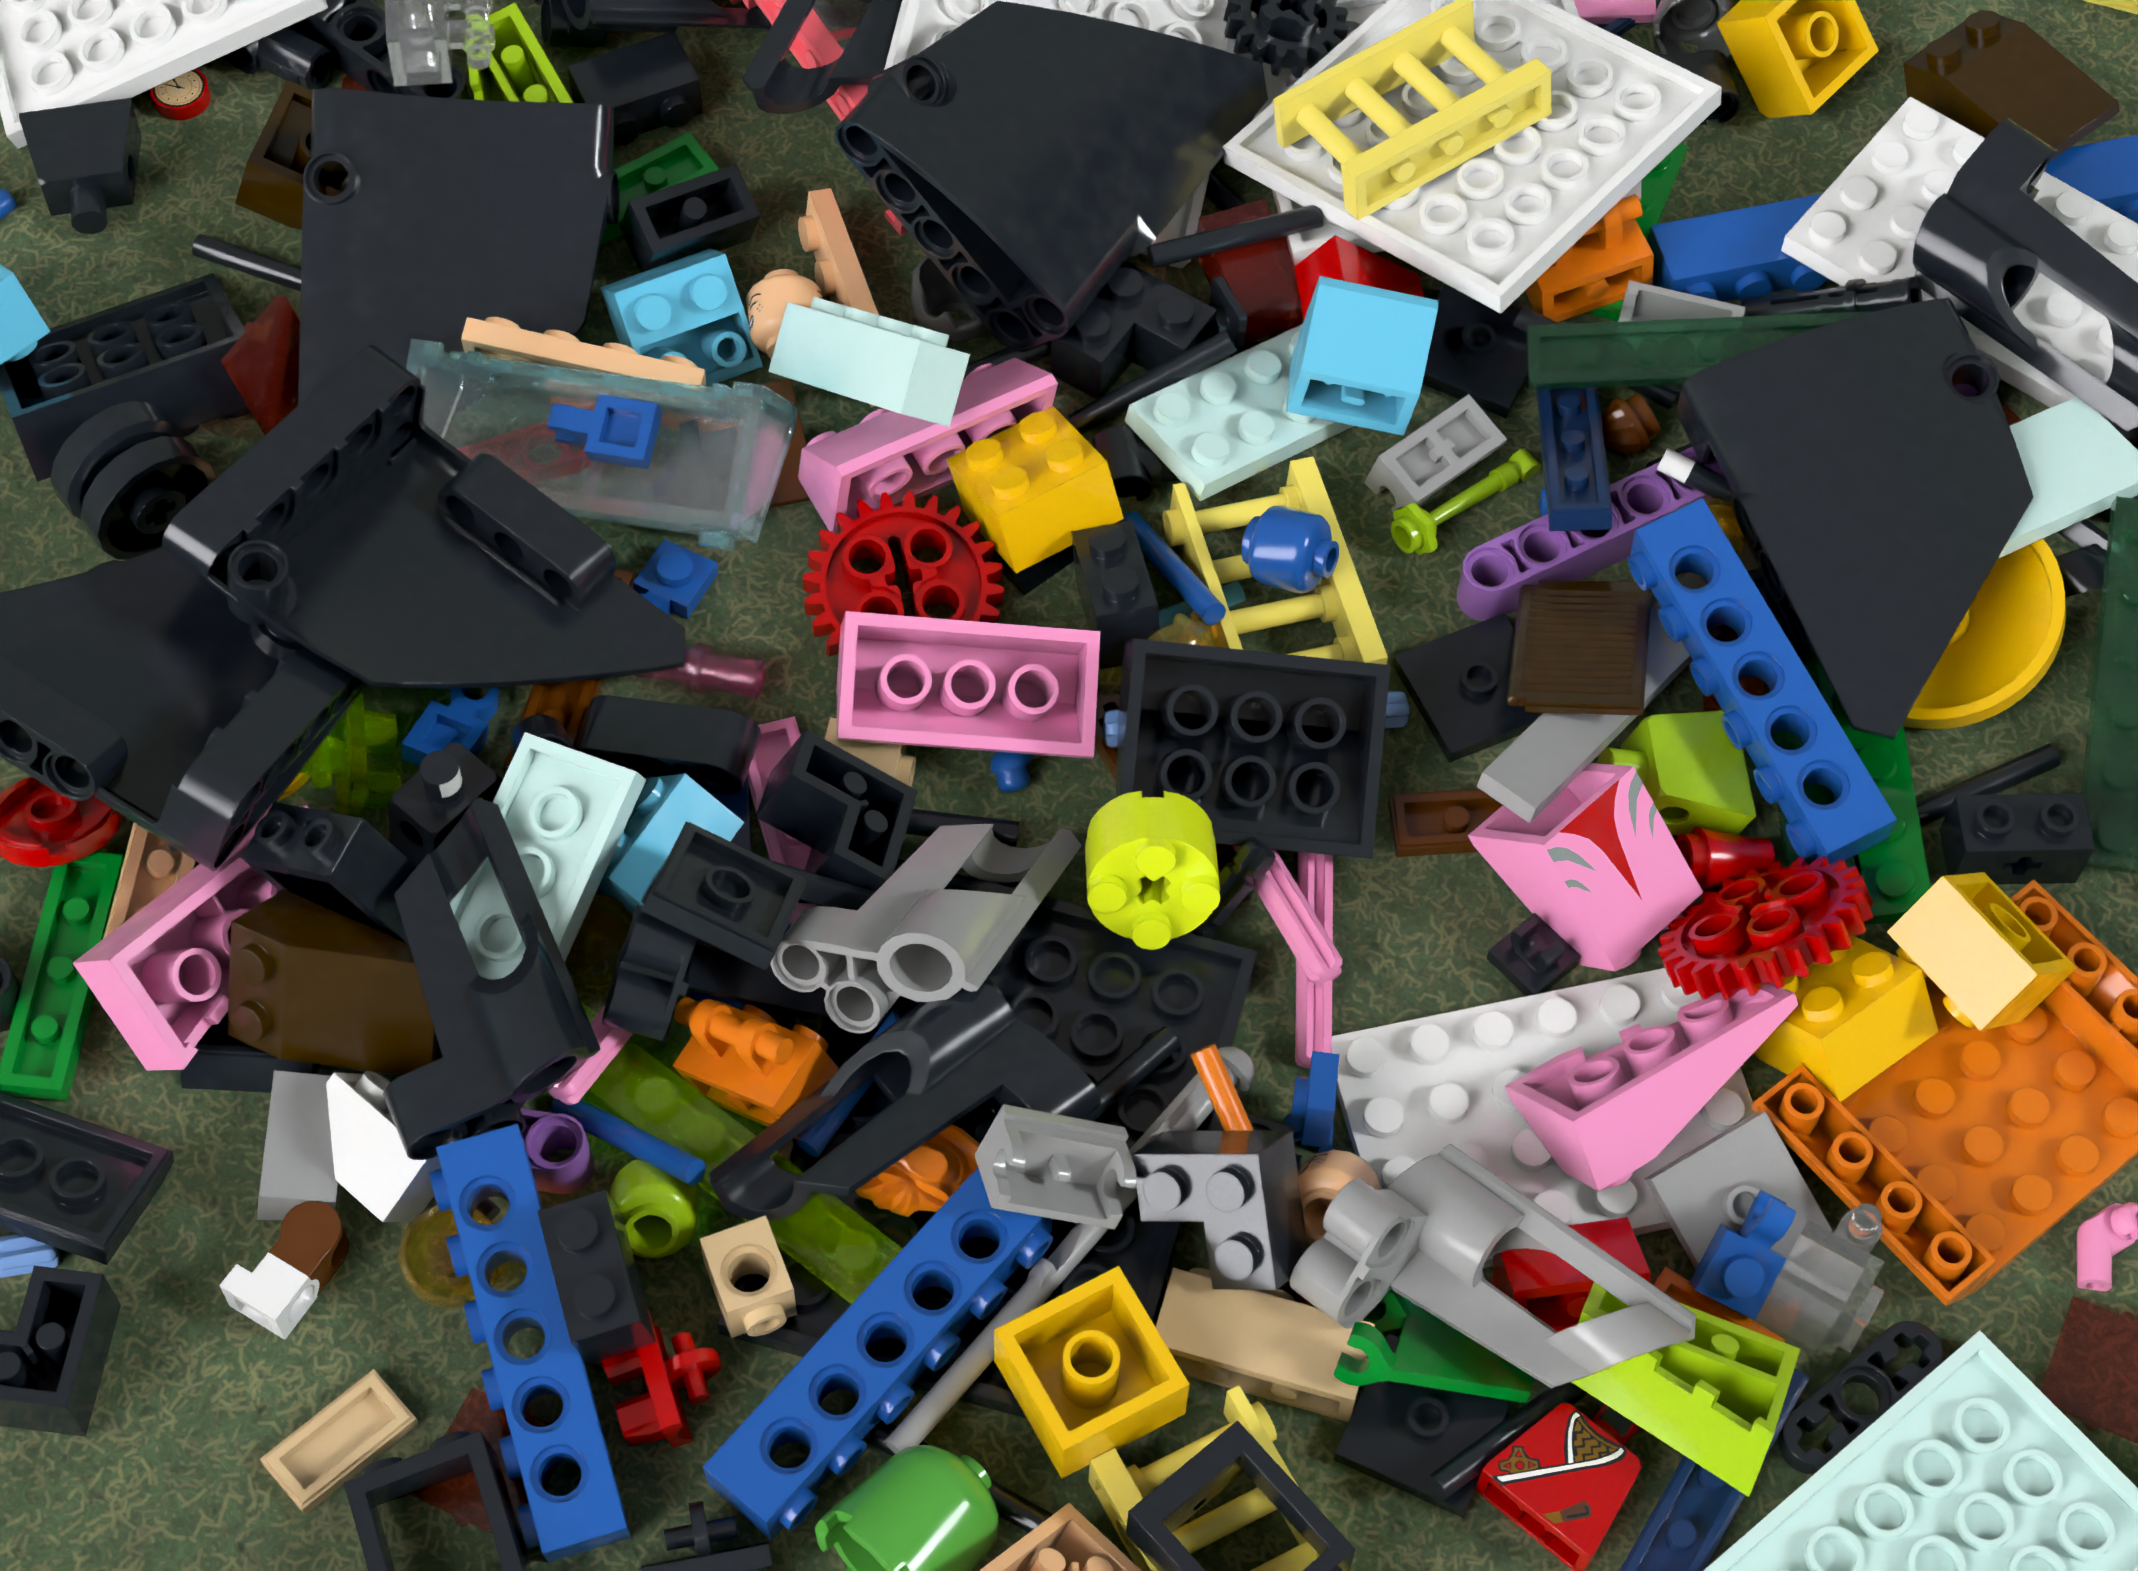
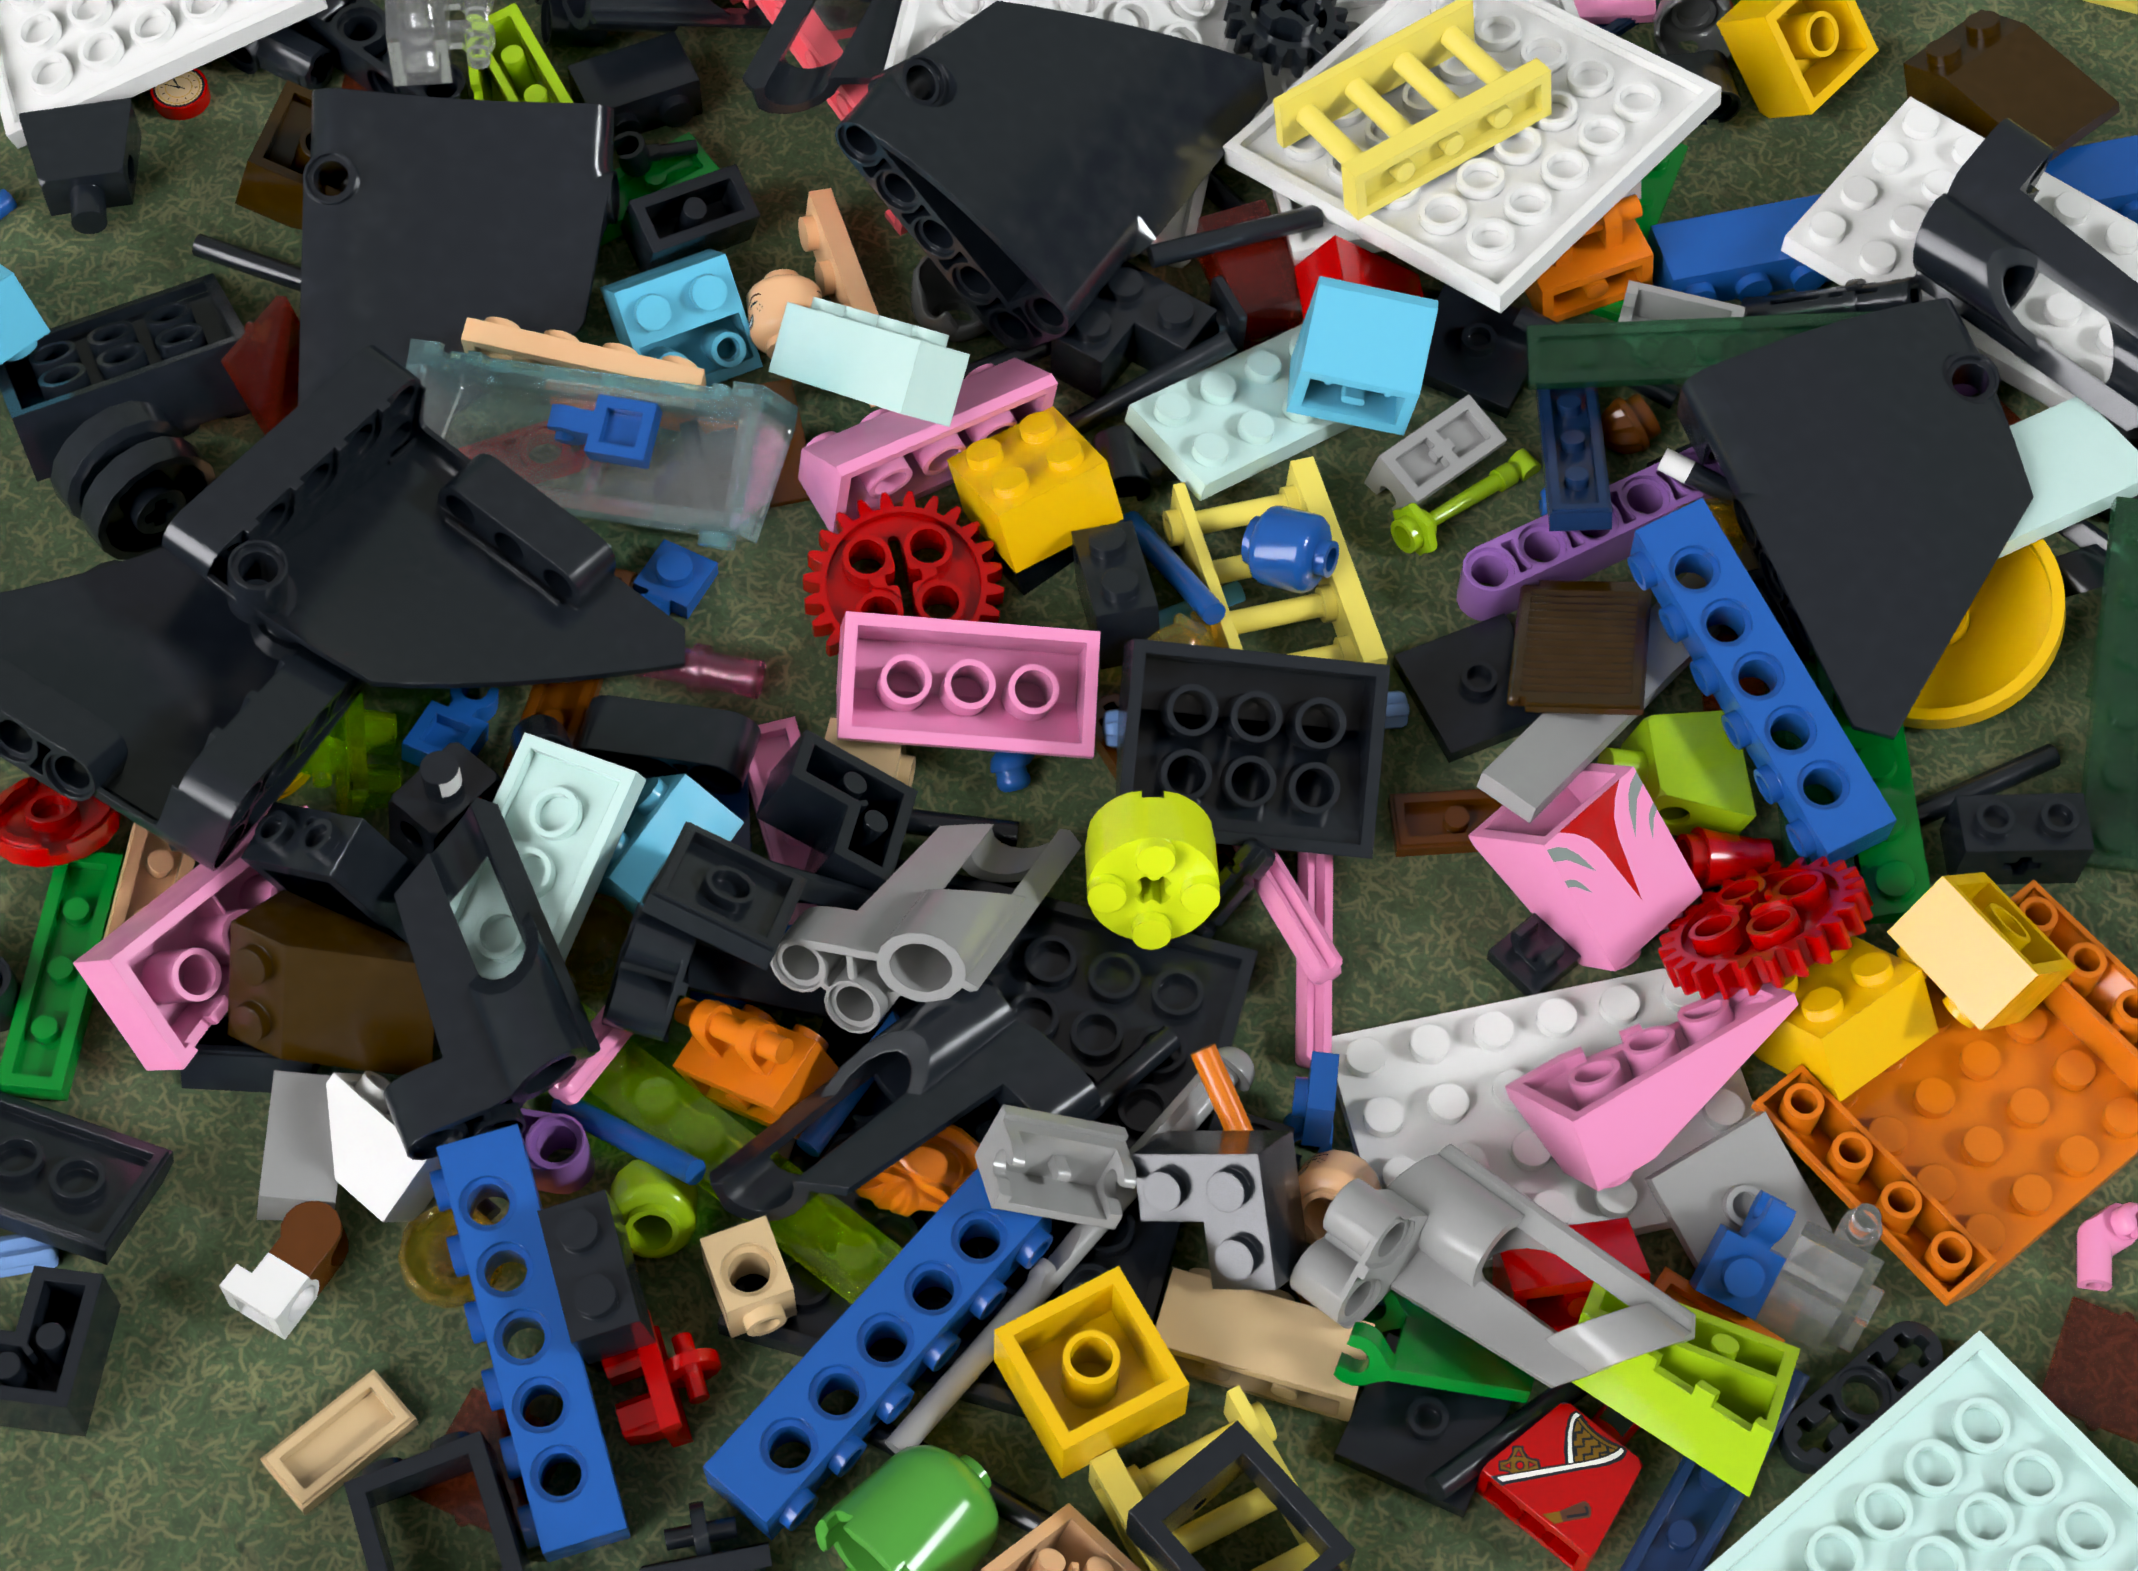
(637, 157): none -> black hand

